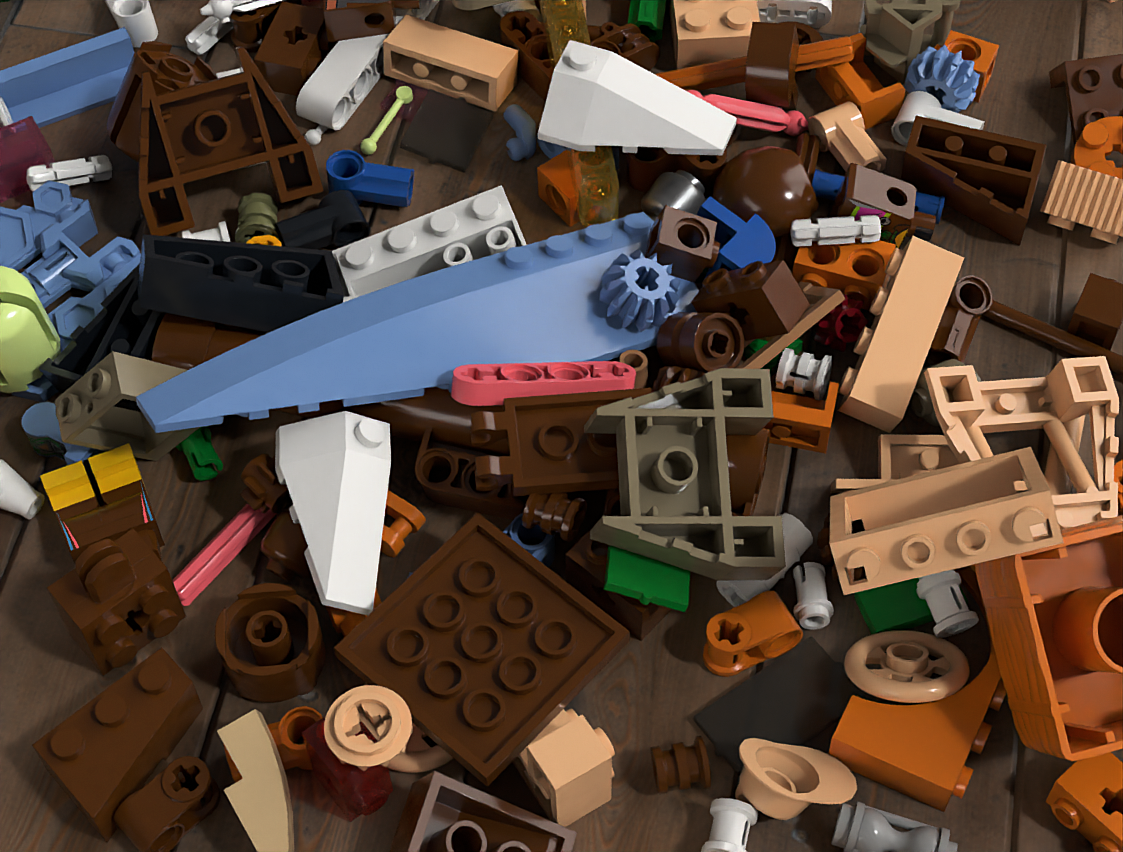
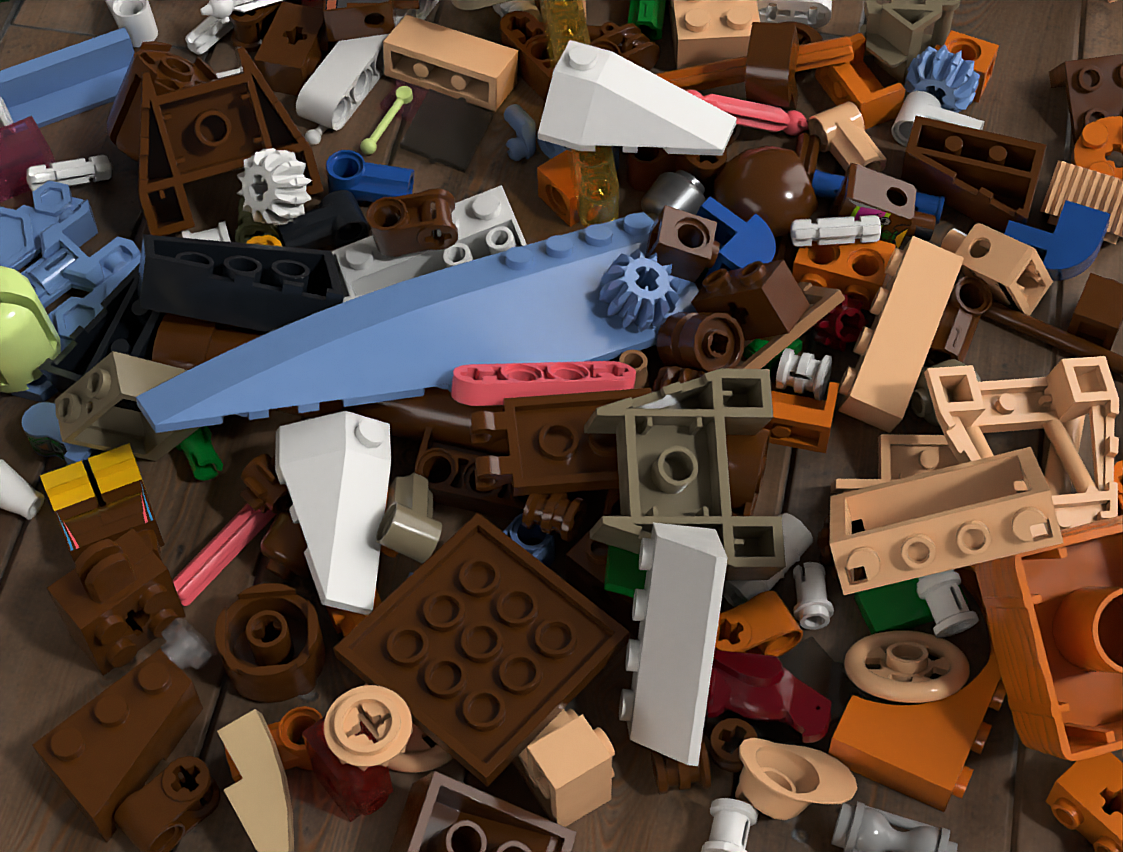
(186, 645): none -> clear plate
(274, 186): none -> white gear
(408, 519): none -> dark tan piece
(410, 225): none -> reddish brown piece
(674, 639): none -> white slope
(726, 731): none -> reddish brown bush
(766, 691): none -> dark red animal
(1004, 263): none -> light nougat torso
(1072, 244): none -> blue brick

